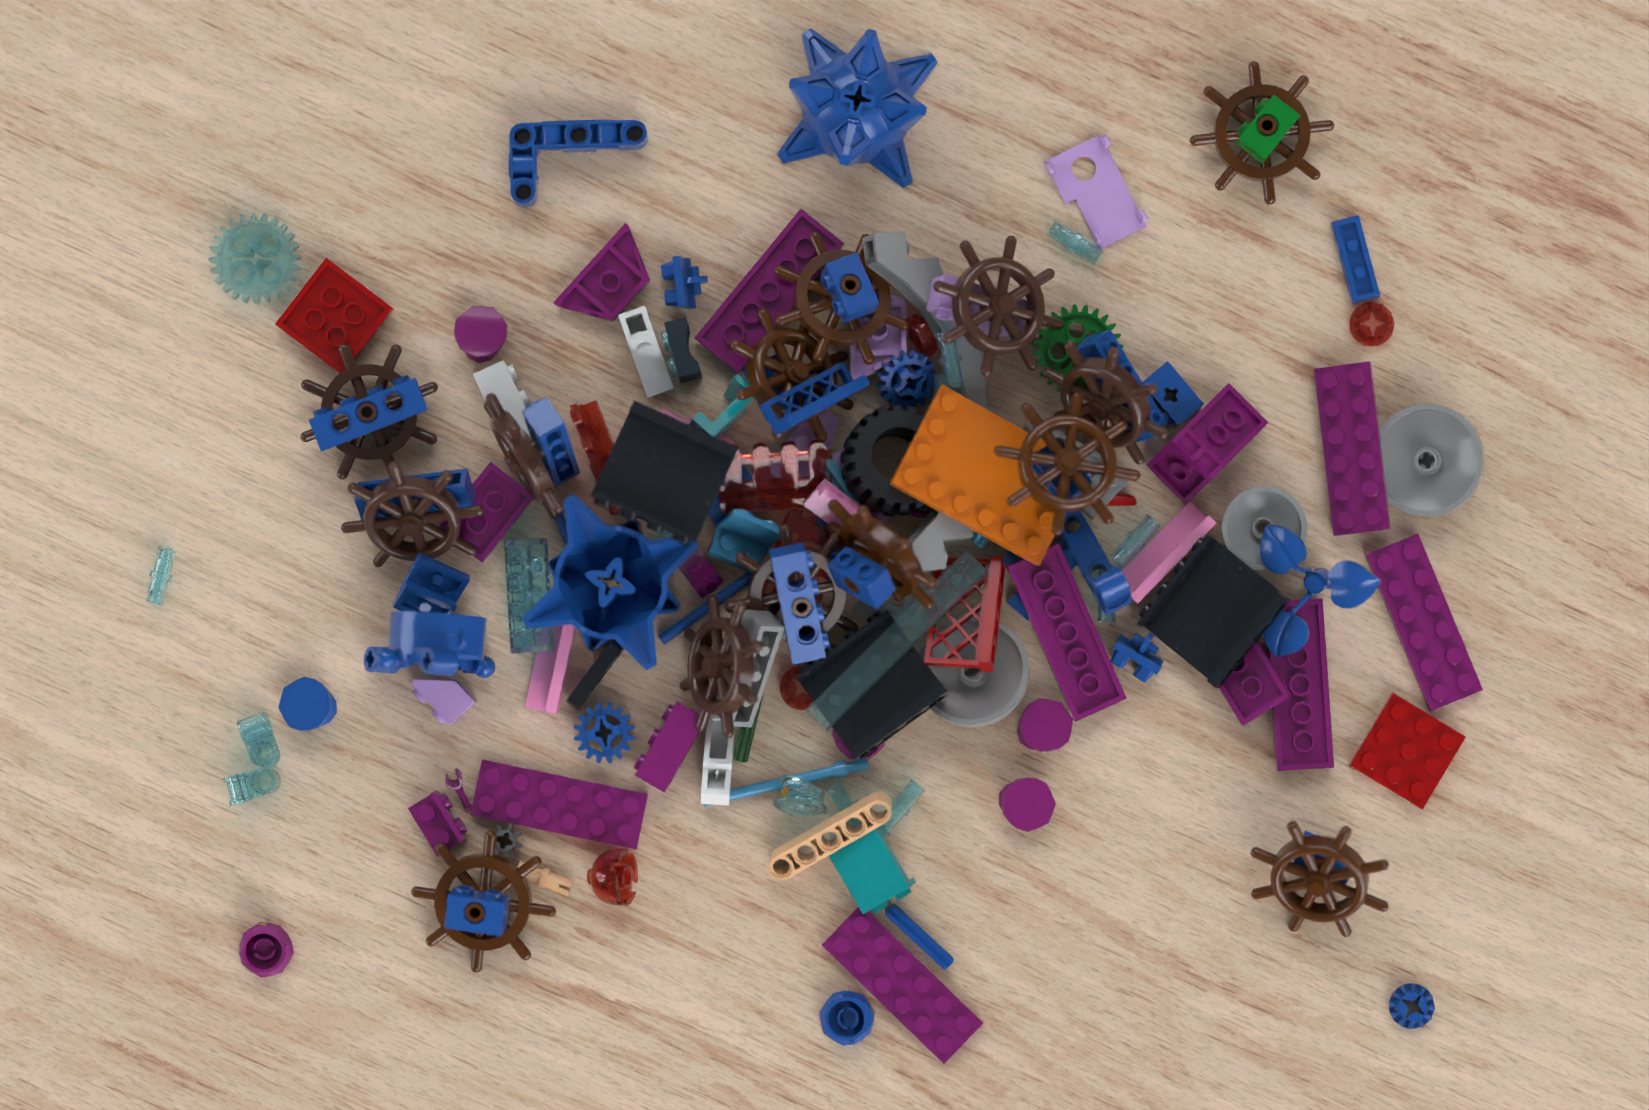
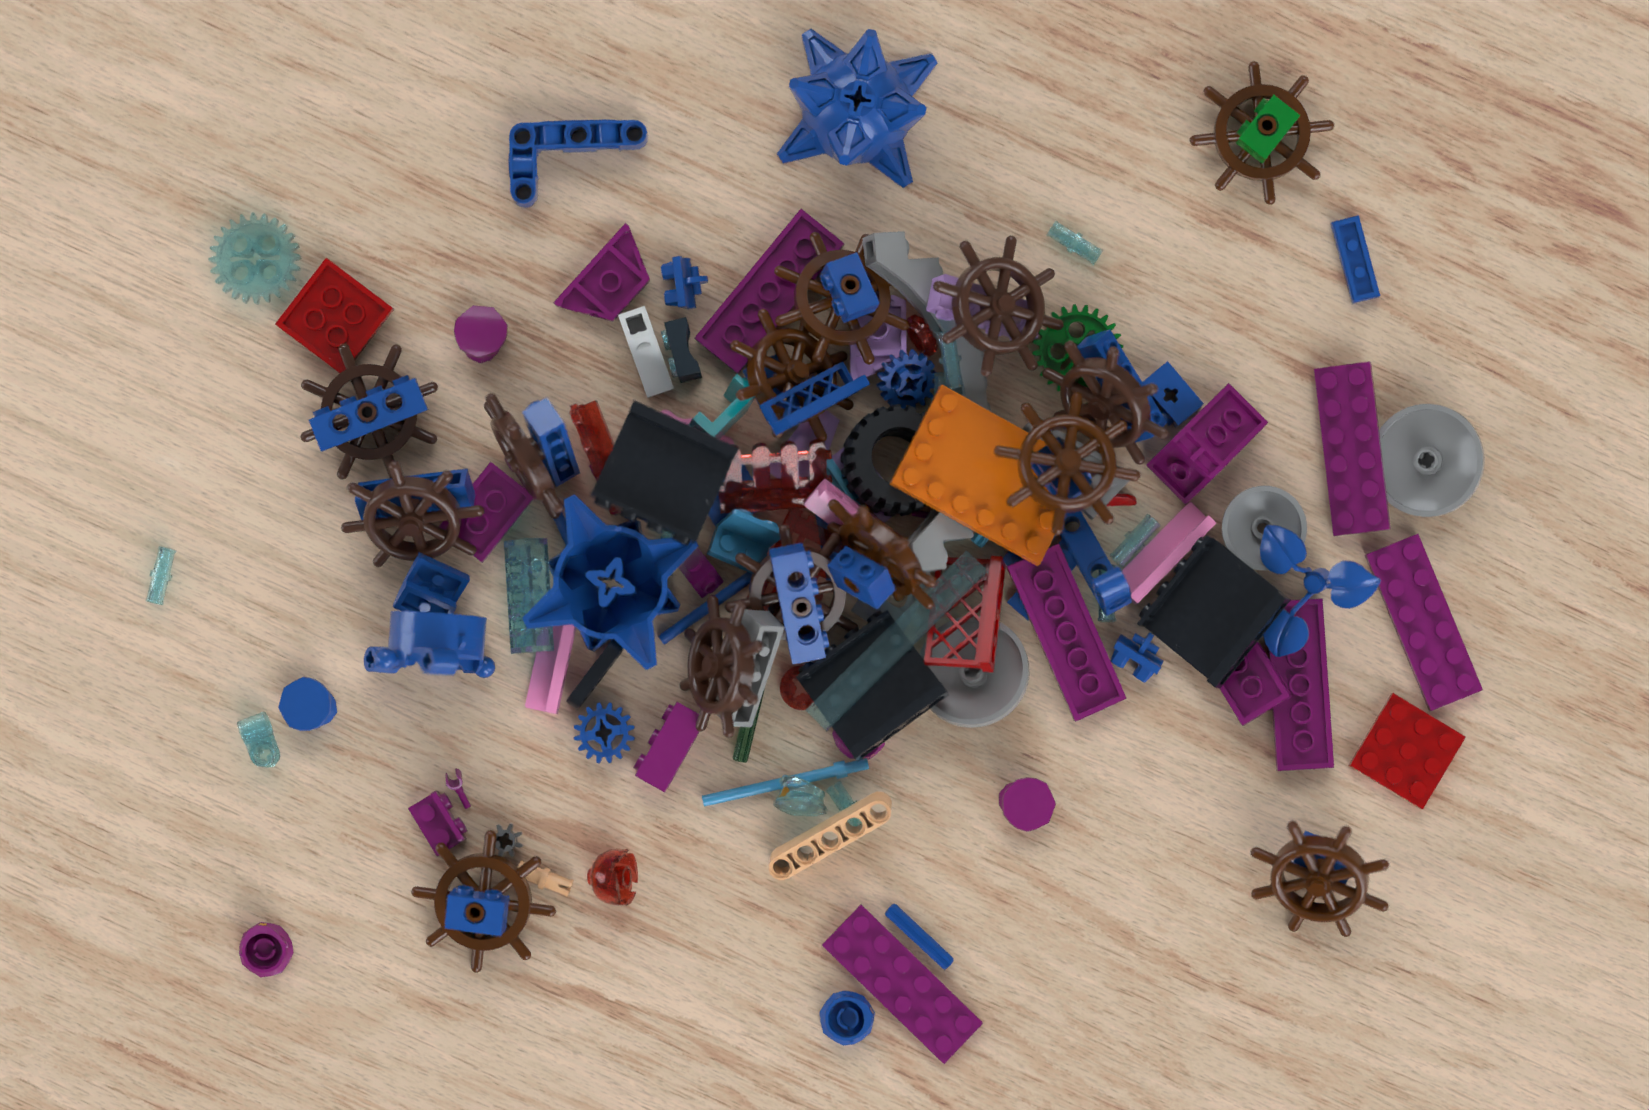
(247, 786): clear light blue piece -> none
(446, 697): lavender slope -> none
(501, 381): white slope -> none
(559, 804): magenta plate -> none
(716, 764): white slope -> none
(872, 871): teal panel -> none
(902, 804): clear light blue pin -> none
(1045, 725): magenta hat -> none
(1103, 198): lavender piece -> none
(1362, 333): clear red gear -> none
(1399, 1010): blue gear -> none

